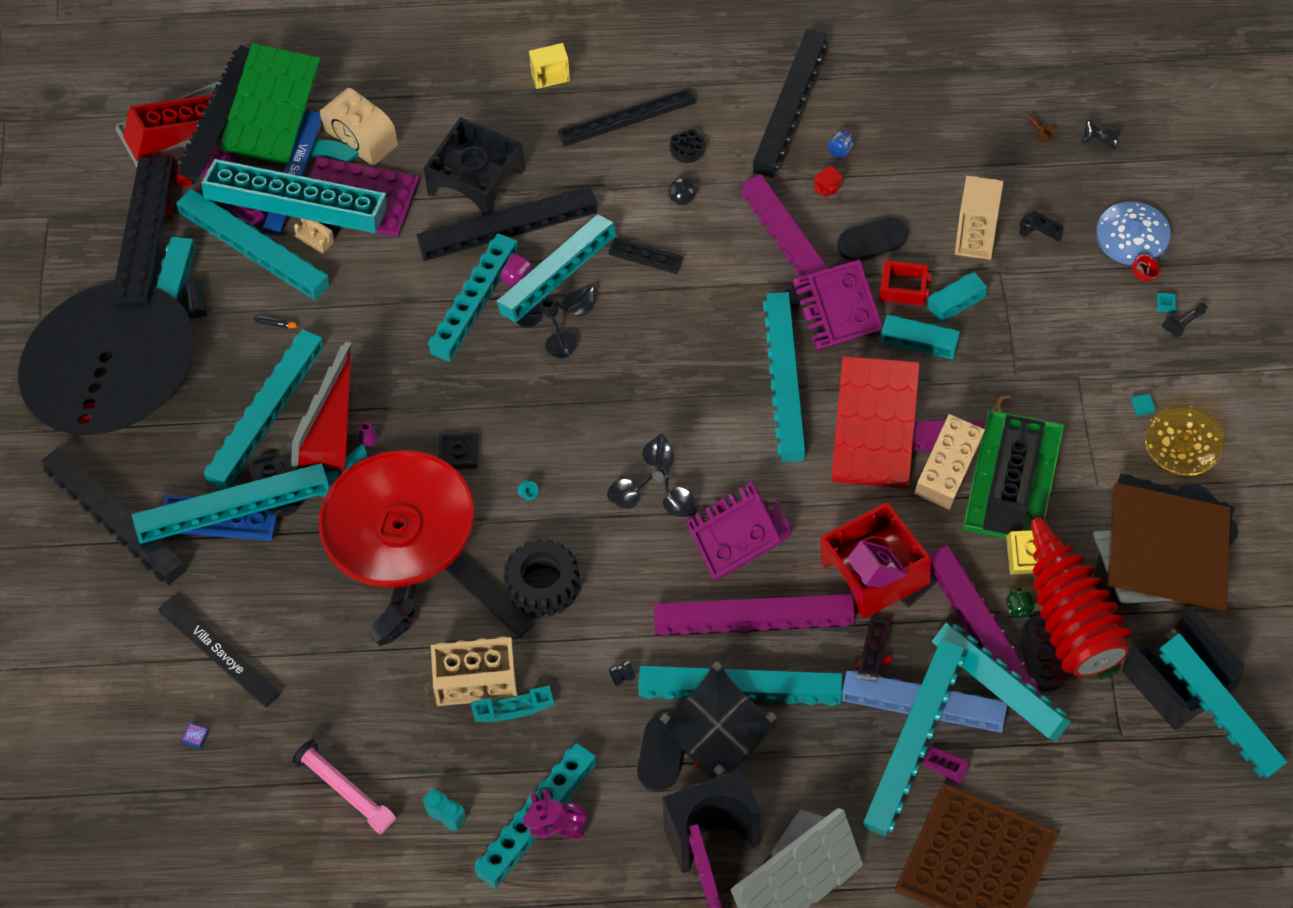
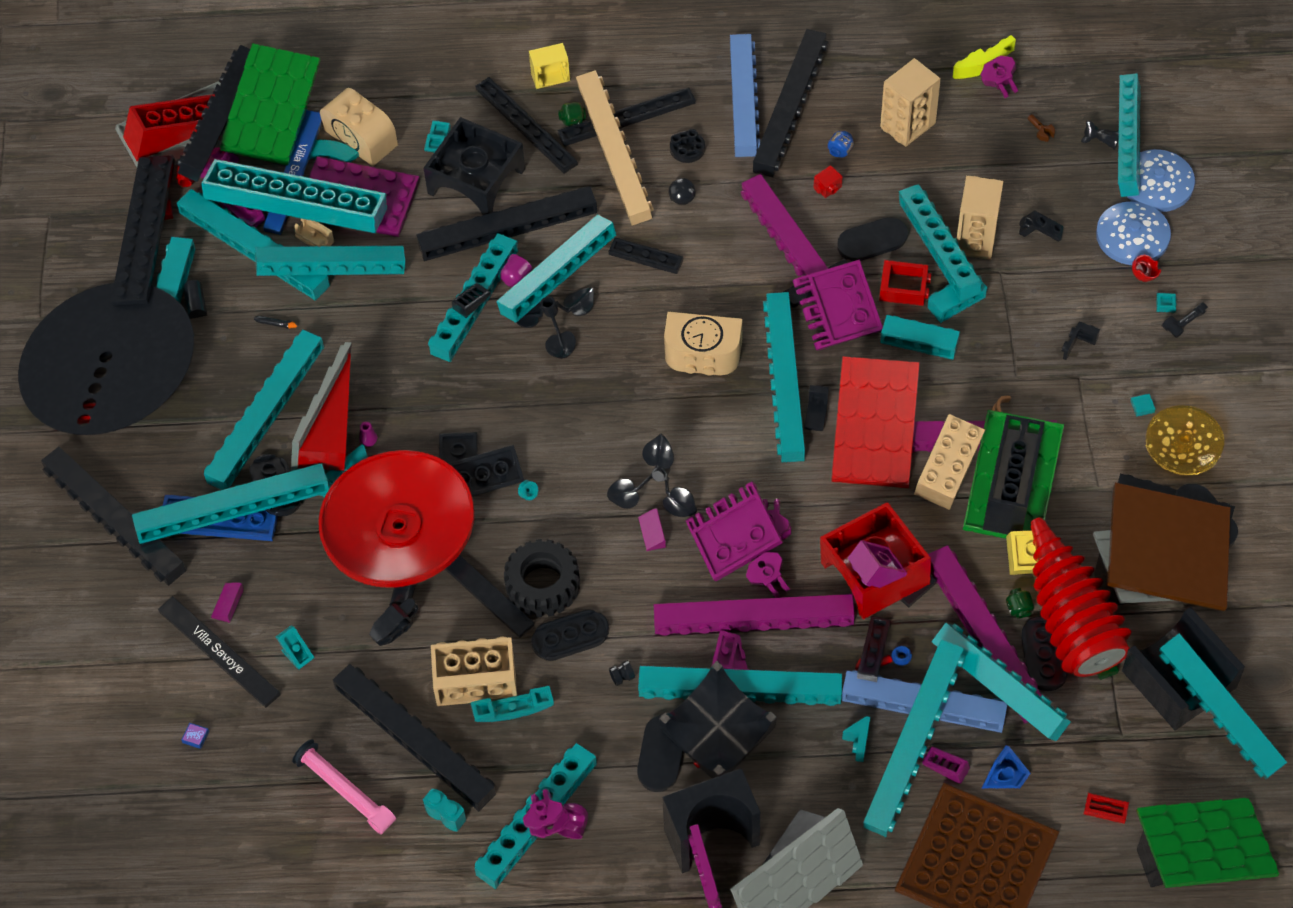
(227, 602): none -> magenta slope
(294, 647): none -> teal slope
(329, 260): none -> teal brick
(415, 737): none -> black brick
(438, 132): none -> teal slope
(457, 303): none -> black slope
(490, 470): none -> black slope
(526, 125): none -> black tile
(570, 635): none -> black tile
(572, 113): none -> dark green head
(614, 149): none -> tan brick
(652, 530): none -> magenta slope
(702, 343): none -> tan brick
(730, 652): none -> magenta wing
(743, 95): none -> medium blue brick
(767, 574): none -> magenta hinge
(816, 407): none -> black bracket
(858, 734): none -> teal slope
(901, 650): none -> blue plate
(910, 102): none -> tan brick
(940, 242): none -> teal brick
(974, 63): none -> neon yellow slope
(1001, 75): none -> magenta hinge
(1007, 771): none -> blue slope
(1083, 332): none -> black bracket
(1105, 815): none -> red tile
(1129, 135): none -> teal brick
(1164, 180): none -> medium blue dish
(1203, 843): none -> green piece

